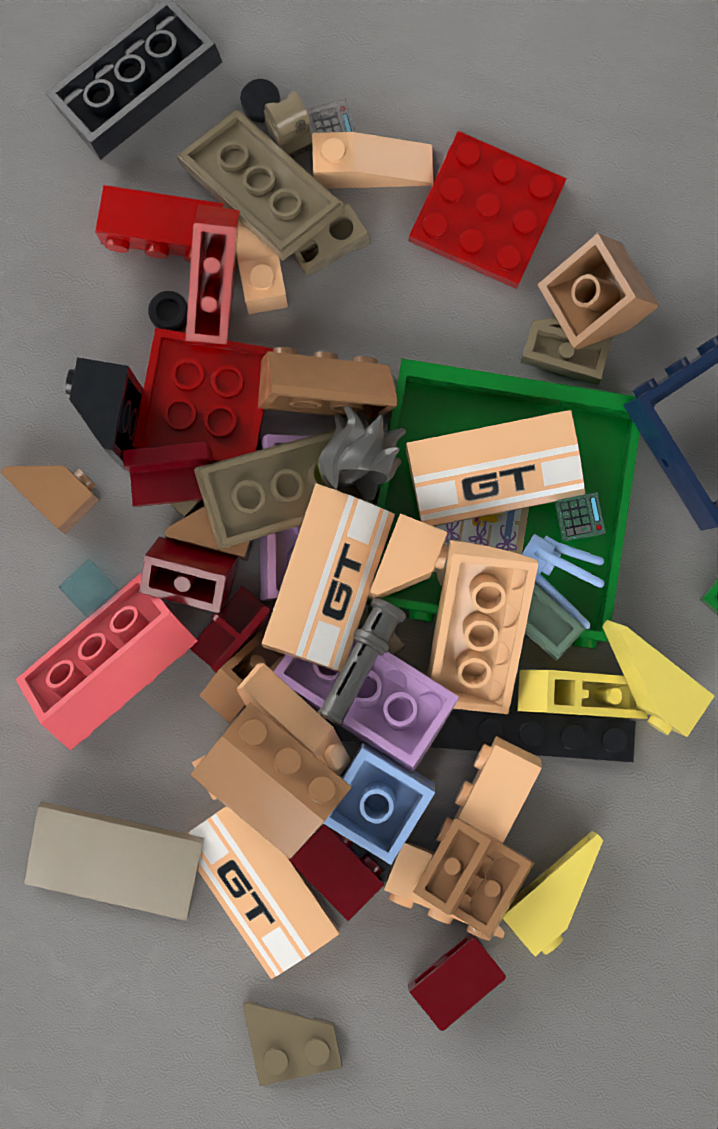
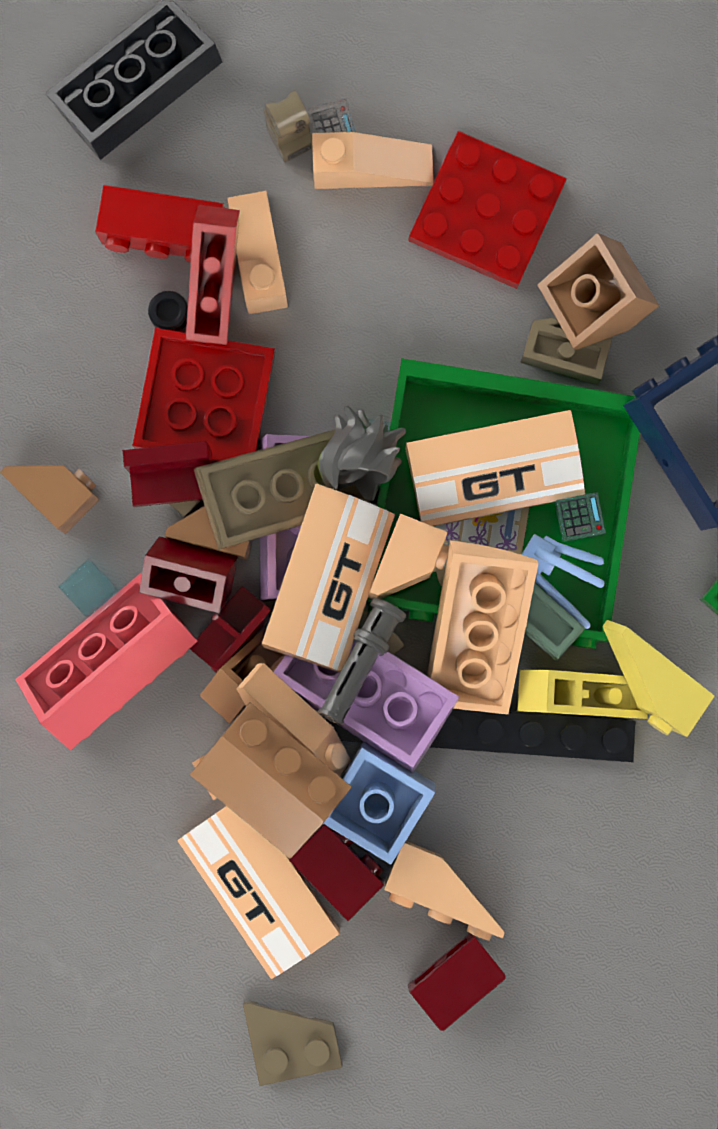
(107, 401): black slope -> none
(113, 860): tile -> none
(255, 96): black tile -> none
(263, 182): dark tan tile -> none
(325, 384): medium nougat slope -> none
(333, 242): dark tan leg -> none
(473, 877): medium nougat slope -> none
(497, 790): light nougat brick -> none
(548, 903): light yellow slope -> none

